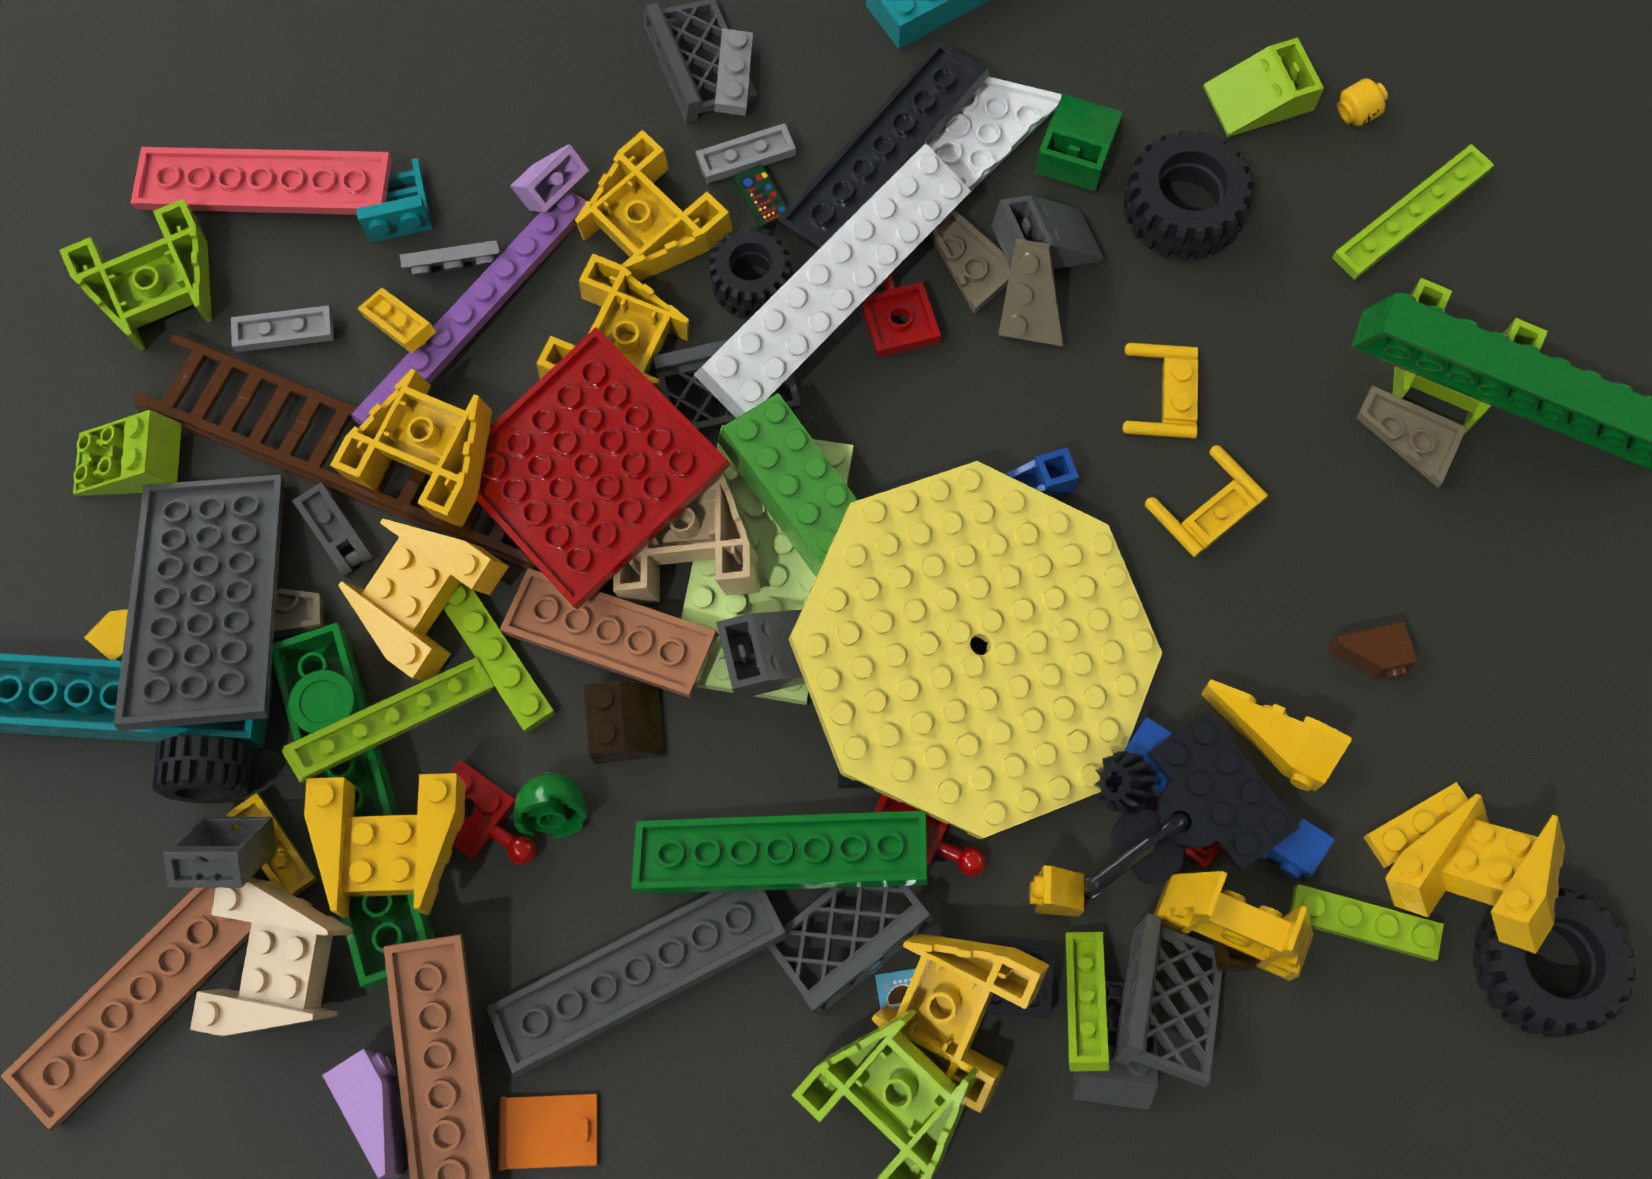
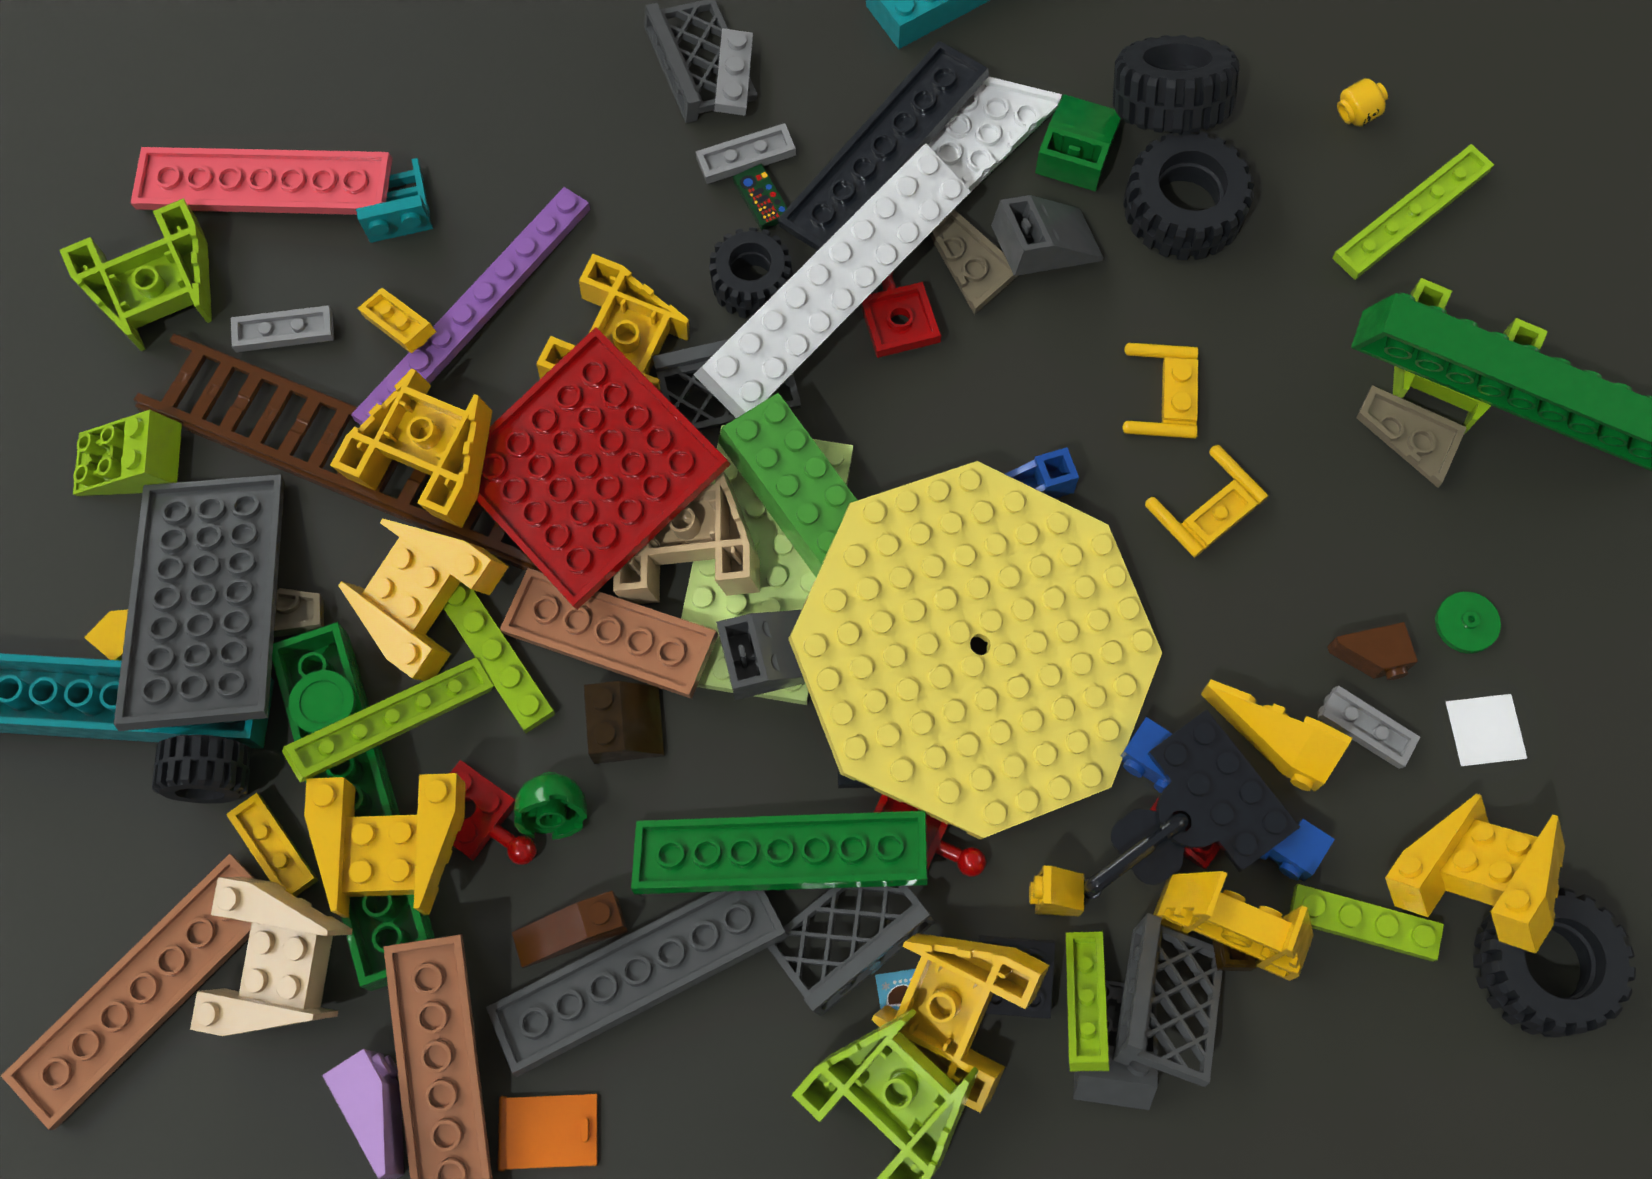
(218, 854): dark grey window -> none
(331, 528): dark grey plate -> none
(451, 257): light grey plate -> none
(549, 179): lavender slope -> none
(570, 929): none -> reddish brown slope
(644, 218): yellow wedge -> none
(1030, 297): dark tan wing -> none
(1125, 782): black gear -> none
(1175, 83): none -> black tyre
(1265, 88): lime slope -> none
(1368, 726): none -> light grey hinge
(1398, 834): yellow plate -> none
(1467, 622): none -> green piece
(1486, 730): none -> white sticker

